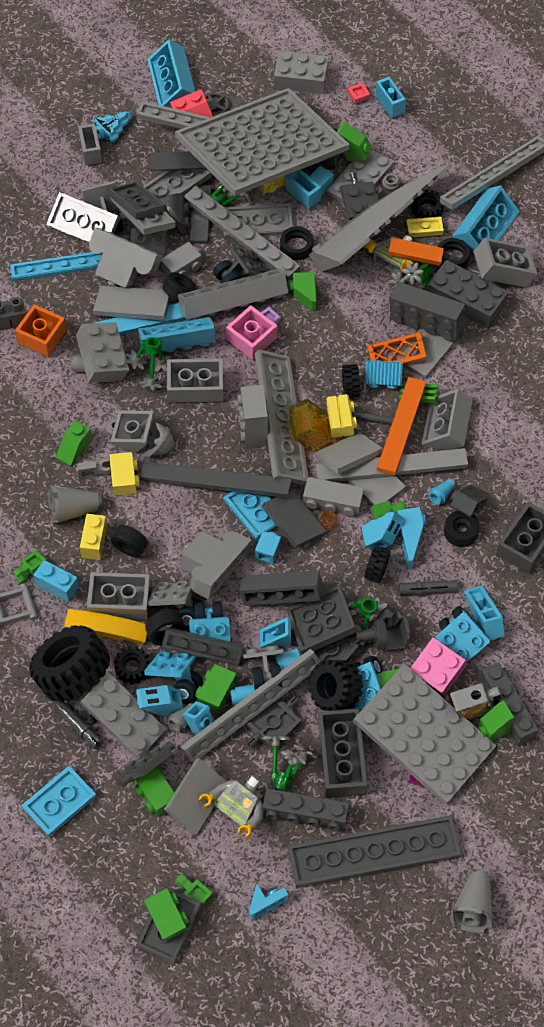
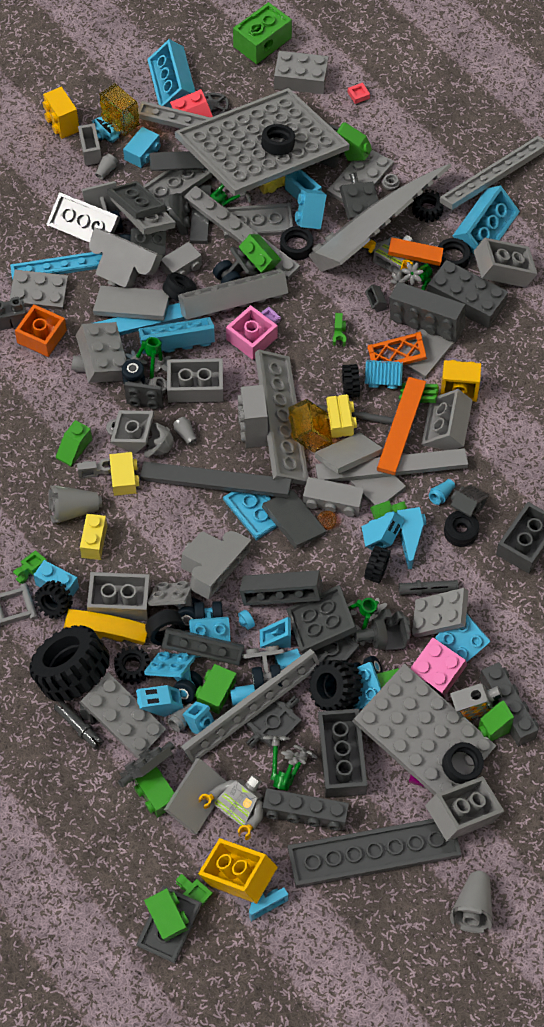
(40, 289): none -> light grey plate
(47, 605): none -> black tyre
(59, 801): medium azure plate -> none
(60, 112): none -> yellow brick
(106, 165): none -> light grey cone
(119, 109): none -> clear yellow brick
(129, 541): black tyre -> none
(136, 391): none -> dark grey plate
(140, 146): none -> medium azure piece
(160, 382): none -> light grey plate
(185, 430): none -> light grey cone
(238, 870): none -> yellow brick
(246, 619): none -> medium azure tile
(259, 253): none -> bright green piece
(262, 33): none -> bright green piece
(268, 547): medium azure brick -> none
(278, 131): none -> black tyre
(304, 289): bright green slope -> none
(310, 208): none -> medium azure piece
(323, 177): medium azure brick -> none
(339, 327): none -> bright green plate
(376, 291): none -> dark grey piece
(390, 97): medium azure brick -> none
(424, 227): light yellow plate -> none
(440, 612): none -> light grey plate
(461, 376): none -> yellow brick
(464, 808): none -> light grey brick
(470, 750): none -> black tyre
(485, 612): medium azure slope -> none

